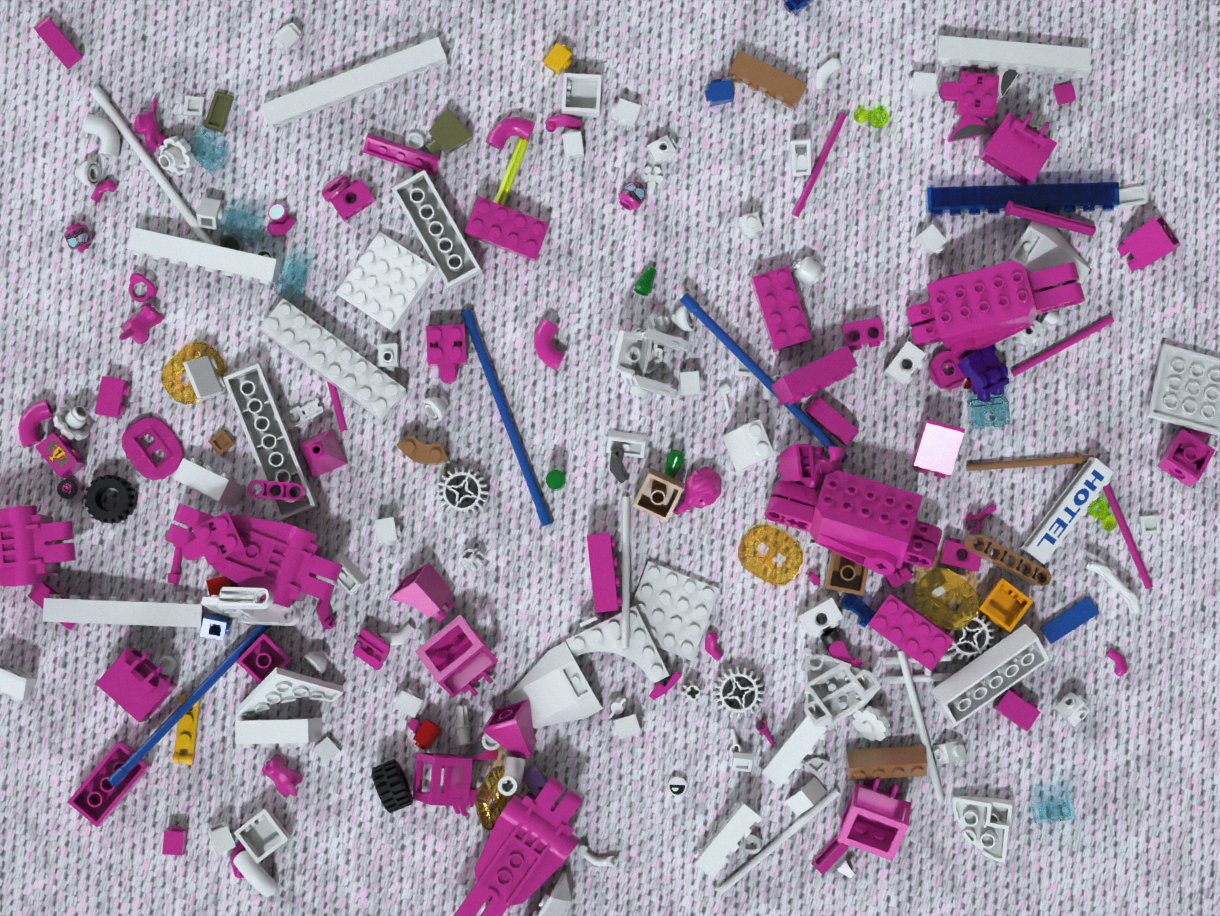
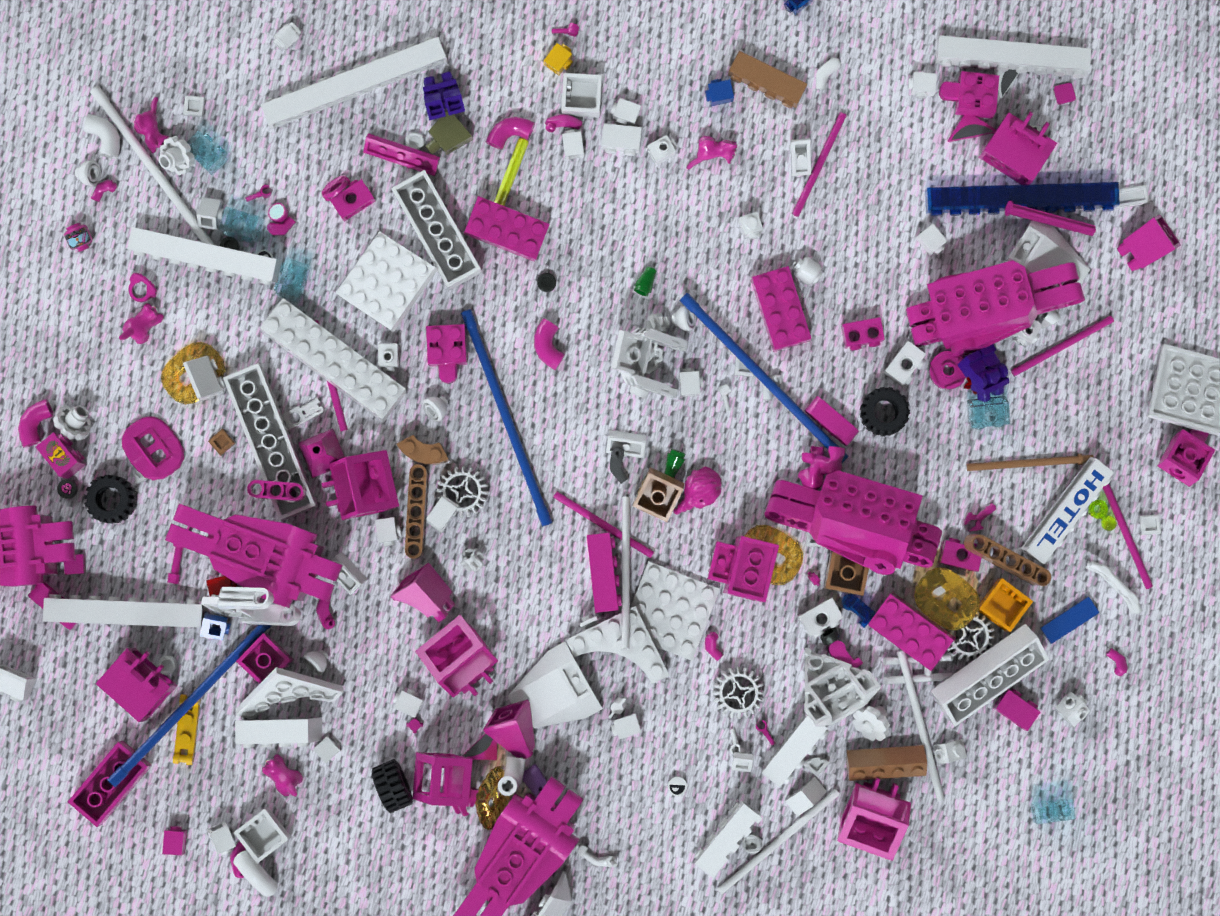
(57, 42): dark pink beam -> none
(76, 566): none -> dark pink tile
(112, 397): dark pink brick -> none
(209, 482): white wedge -> none
(214, 538): dark pink brick -> none
(219, 112): olive tile -> none
(259, 194): none -> dark pink hand
(362, 485): none -> dark pink piece
(365, 643): dark pink piece -> none
(398, 638): white arm -> none
(414, 502): none -> medium nougat beam
(427, 734): red brick -> none
(442, 96): none -> dark purple hips
(442, 513): none -> white slope
(463, 725): white axle -> none
(488, 743): white tile -> none
(546, 282): none -> pearl dark grey tile
(555, 480): green piece -> none
(572, 30): none -> dark pink hand
(601, 523): none -> dark pink piece
(621, 139): none -> white brick
(632, 195): head -> none
(652, 176): white plant -> none
(660, 689): dark pink slope -> none
(697, 695): white gear -> none
(710, 149): none -> dark pink animal
(744, 567): none -> dark pink piece
(748, 445): white slope -> none
(797, 463): dark pink torso -> none
(814, 376): dark pink brick -> none
(833, 859): dark pink piece -> none
(861, 115): clear neon green plate -> none
(899, 403): none -> black tyre
(899, 576): dark pink brick -> none
(937, 448): slope -> none
(985, 823): white brick -> none

